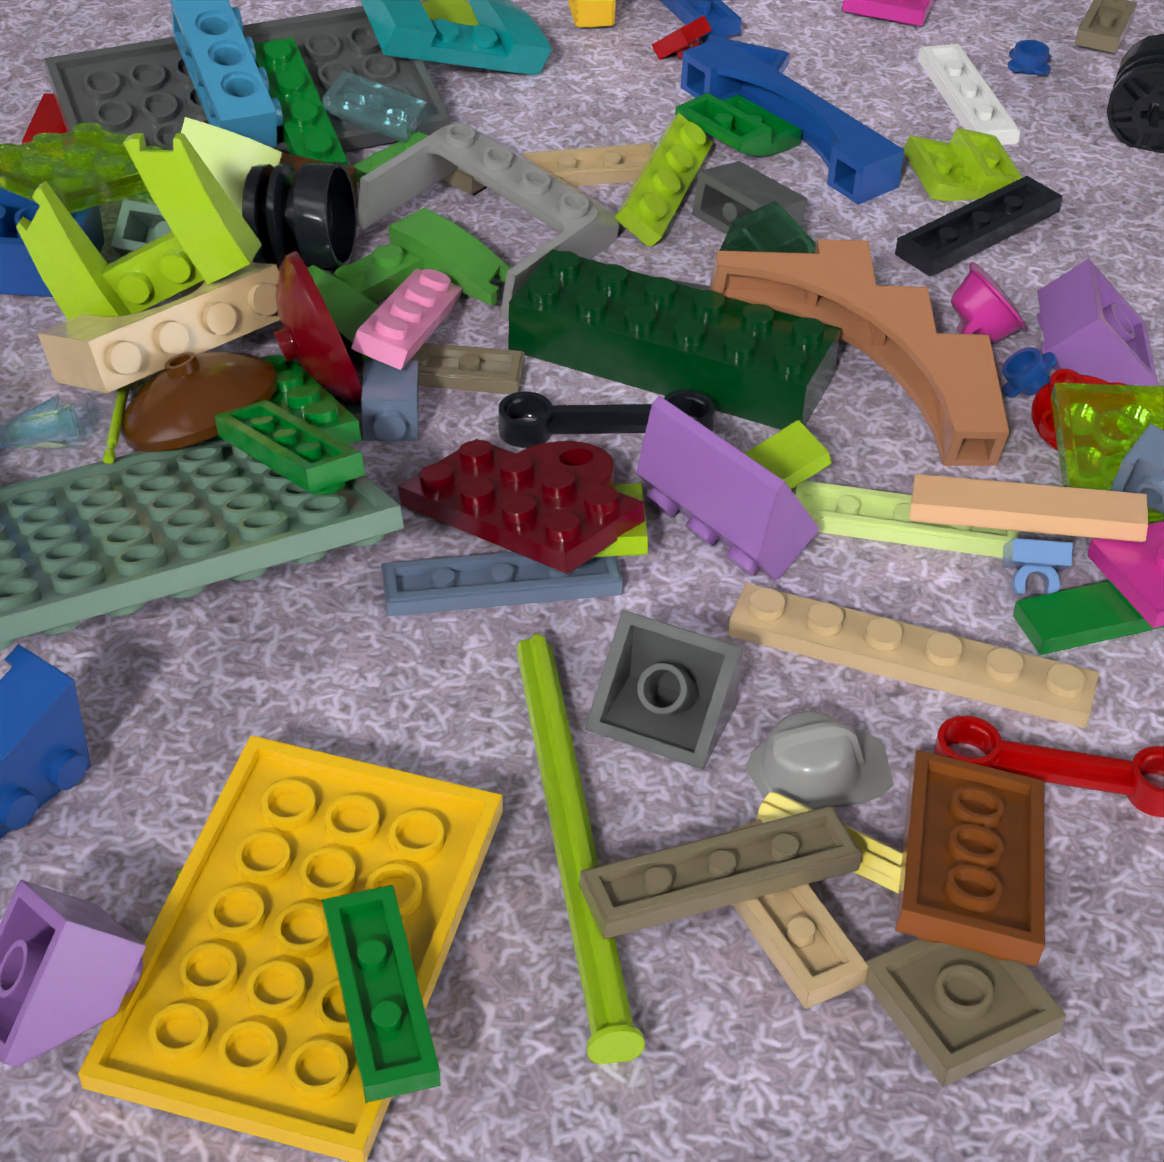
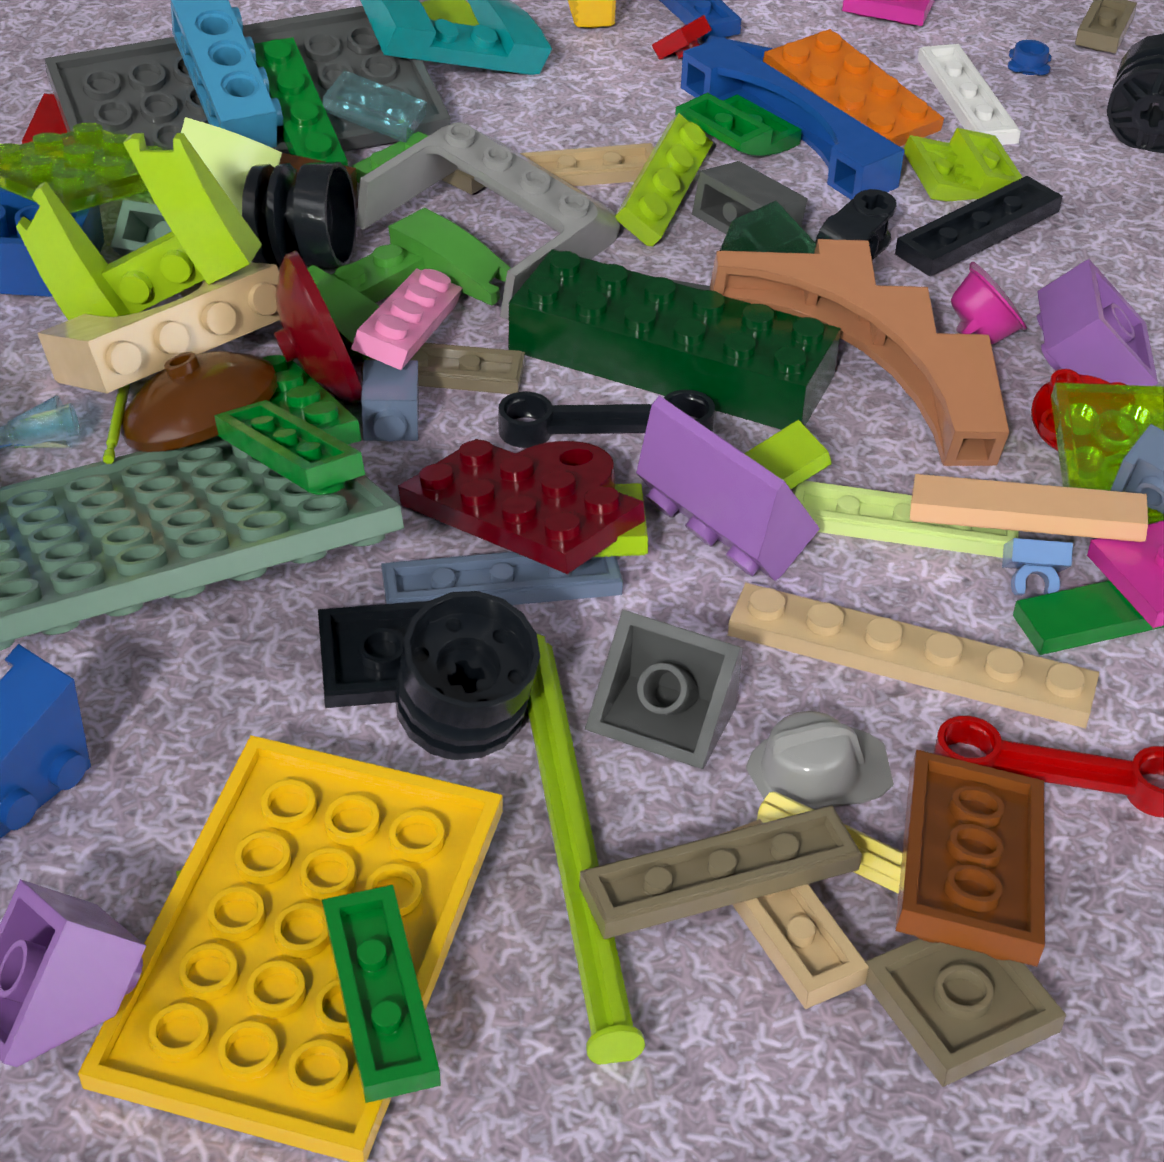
(363, 652): none -> black tile
(466, 675): none -> black wheel
(855, 86): none -> orange plate
(863, 219): none -> black piece
(1027, 371): blue plate -> none

